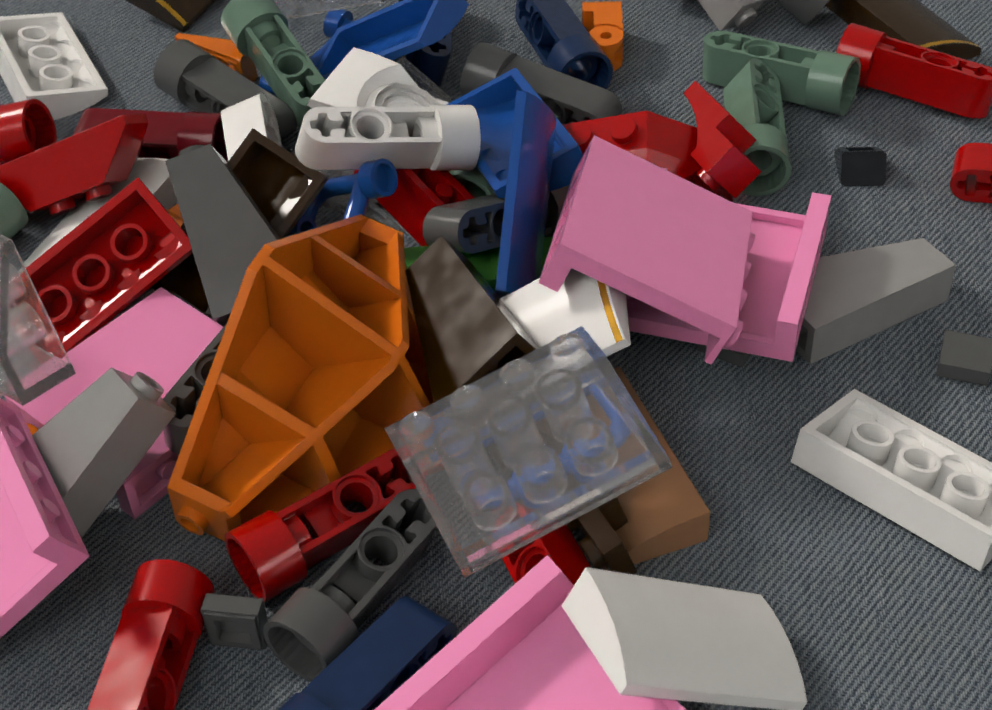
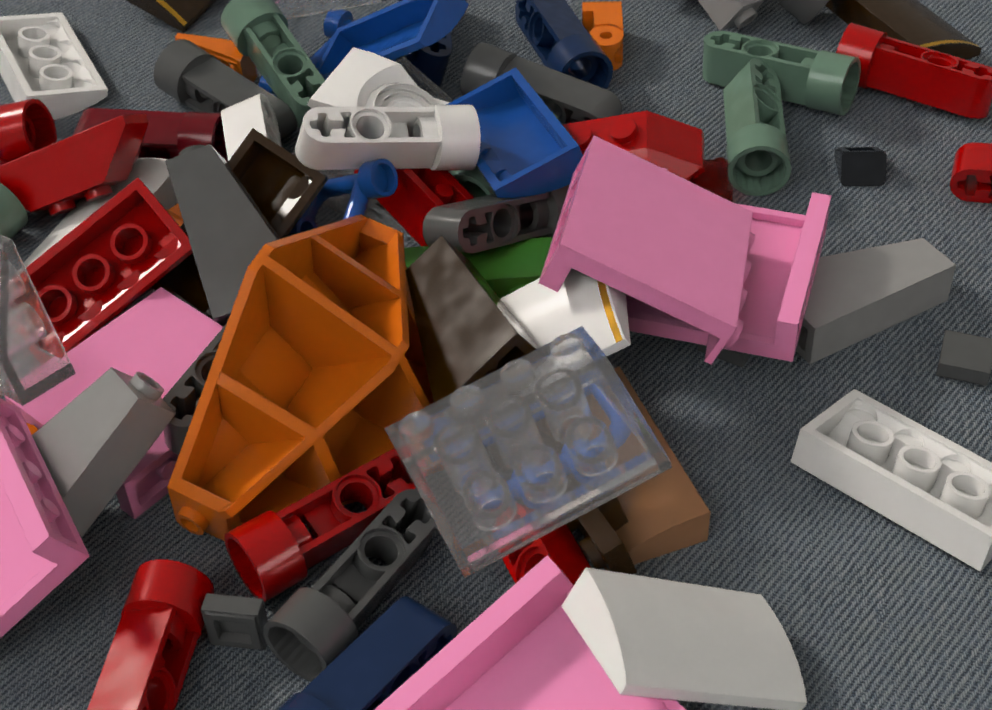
(526, 194): blue slope -> none
(720, 144): red slope -> none

